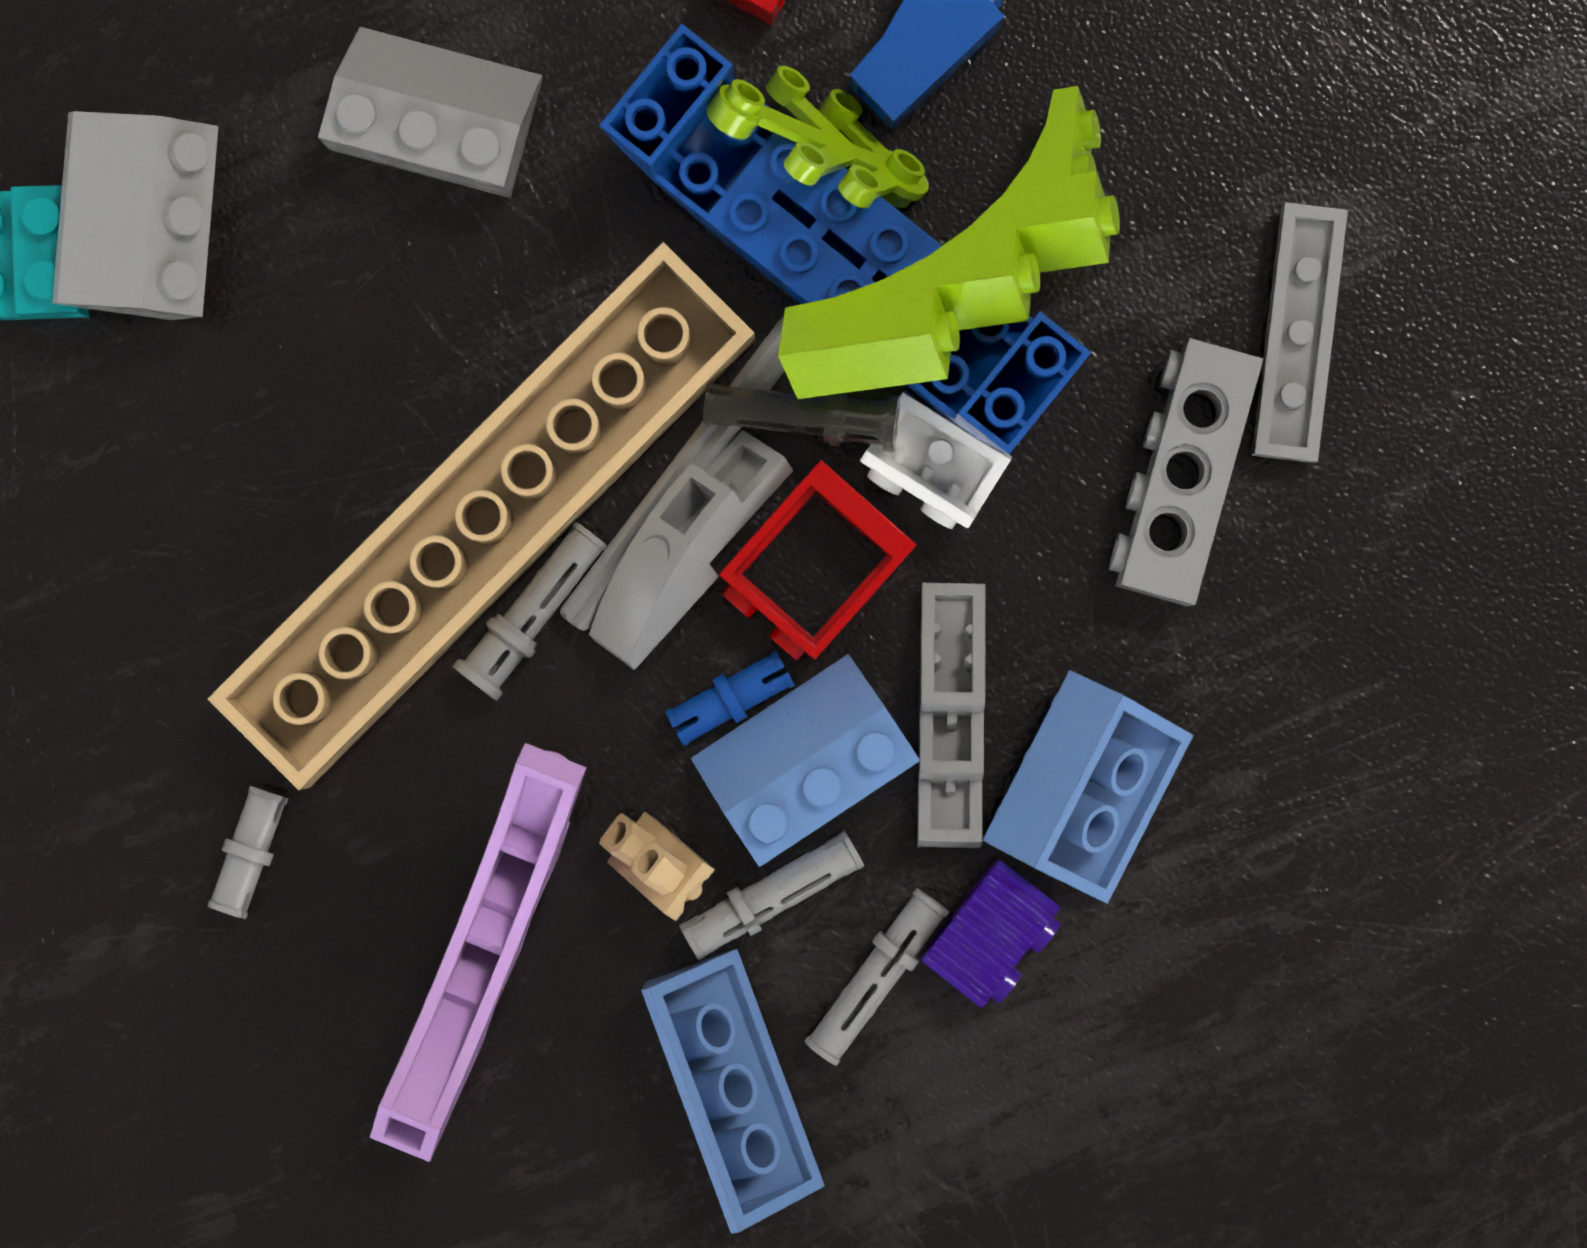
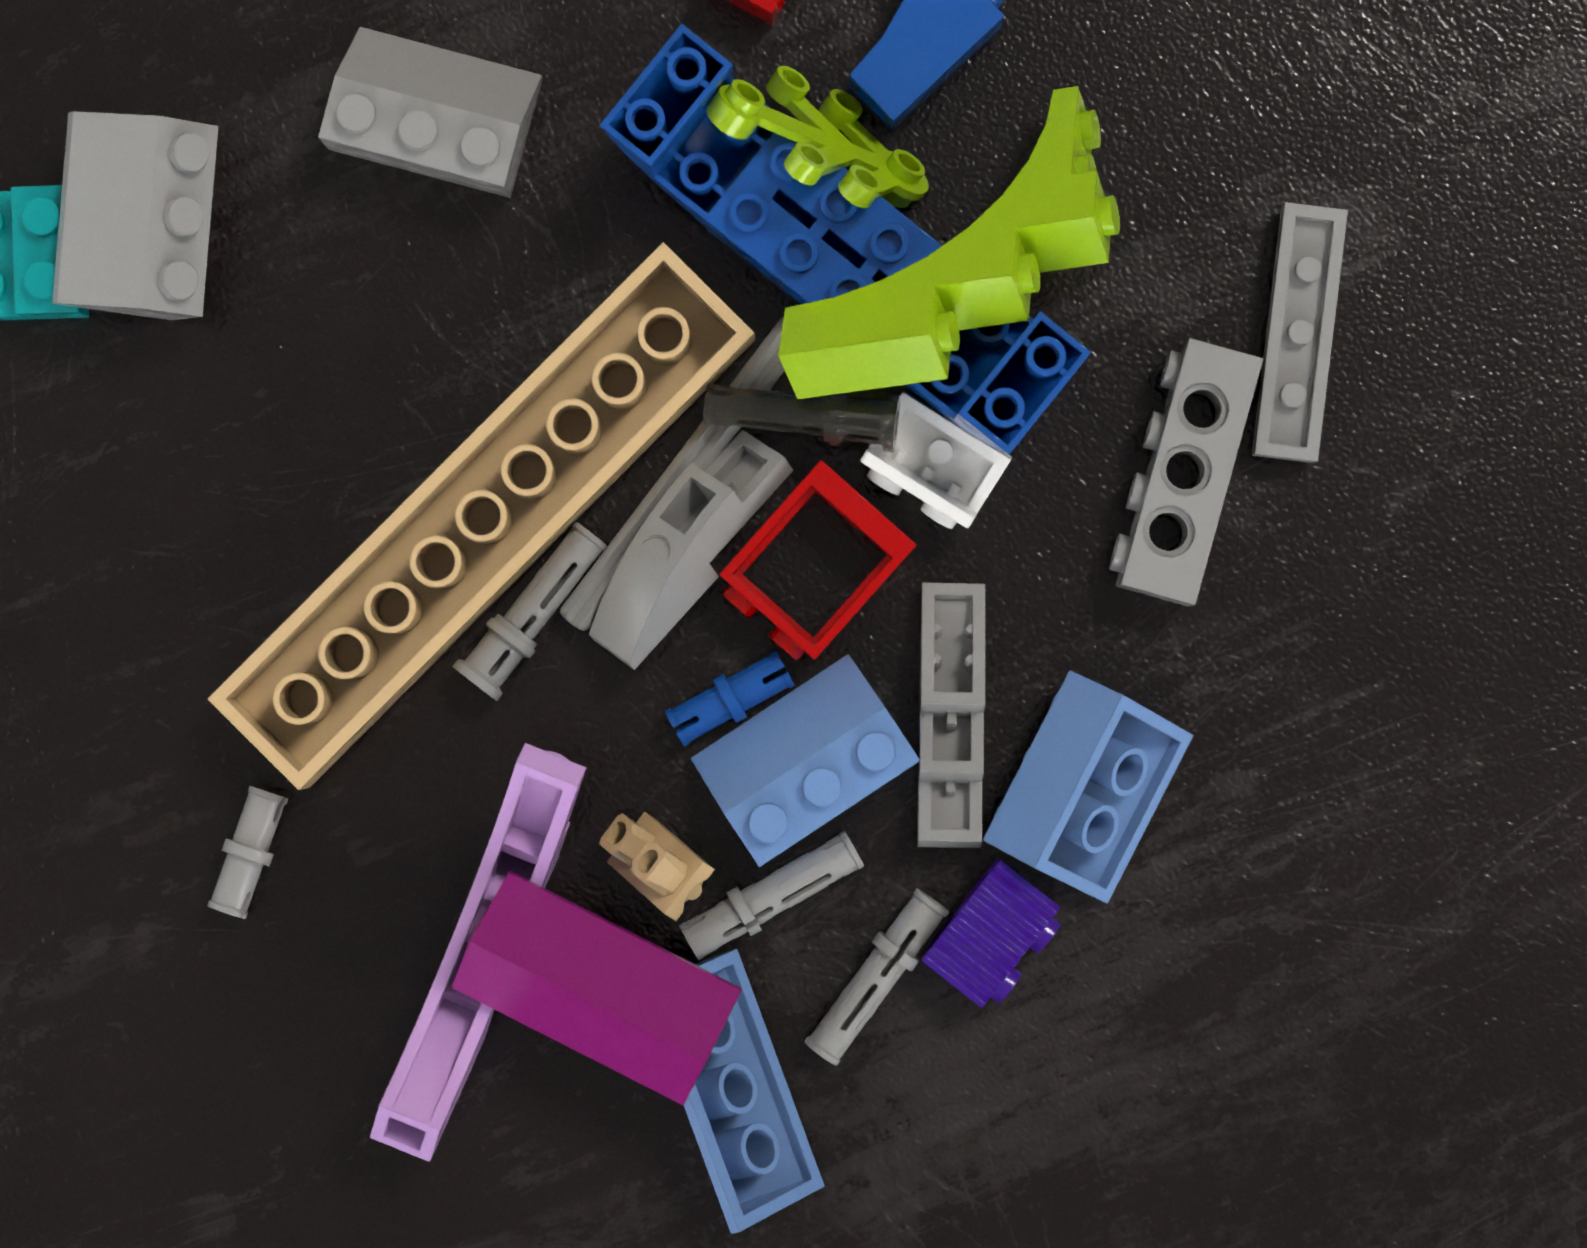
(595, 987): none -> magenta slope

